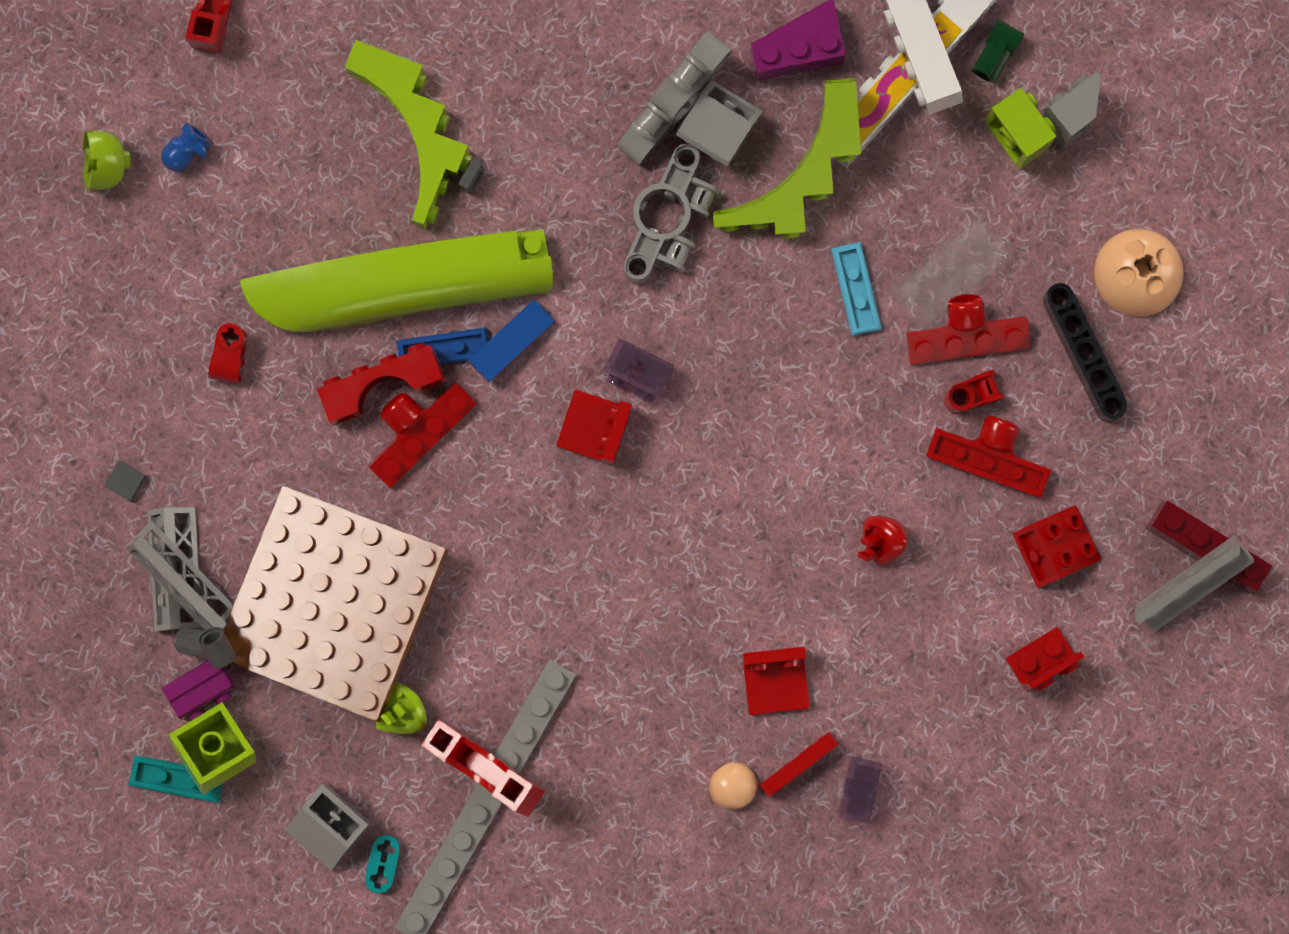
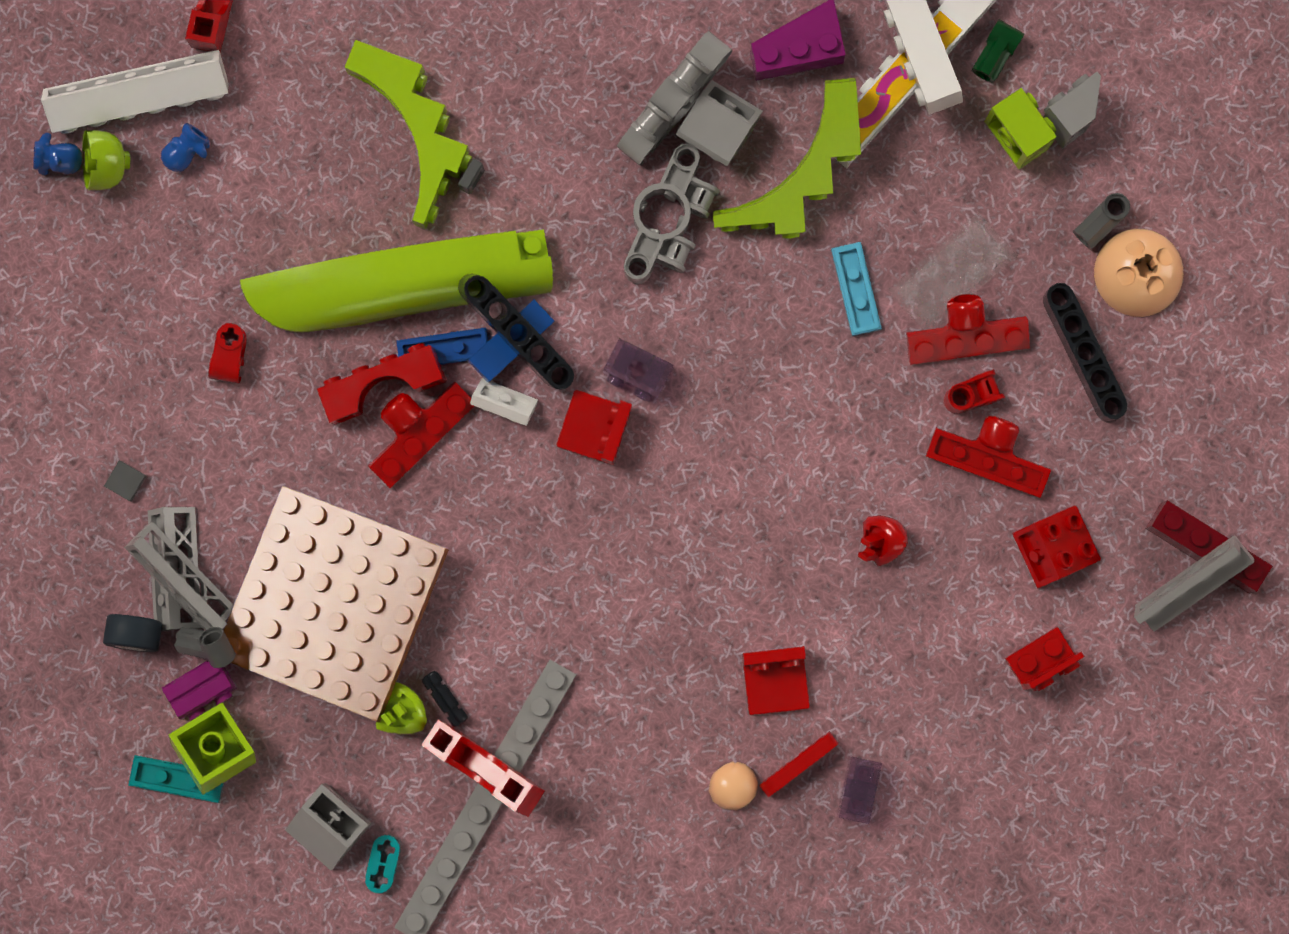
(58, 157): none -> blue animal
(132, 633): none -> black wheel
(135, 92): none -> white brick
(444, 699): none -> black axle
(504, 402): none -> white plate
(526, 342): none -> black beam
(1101, 222): none -> dark grey piece

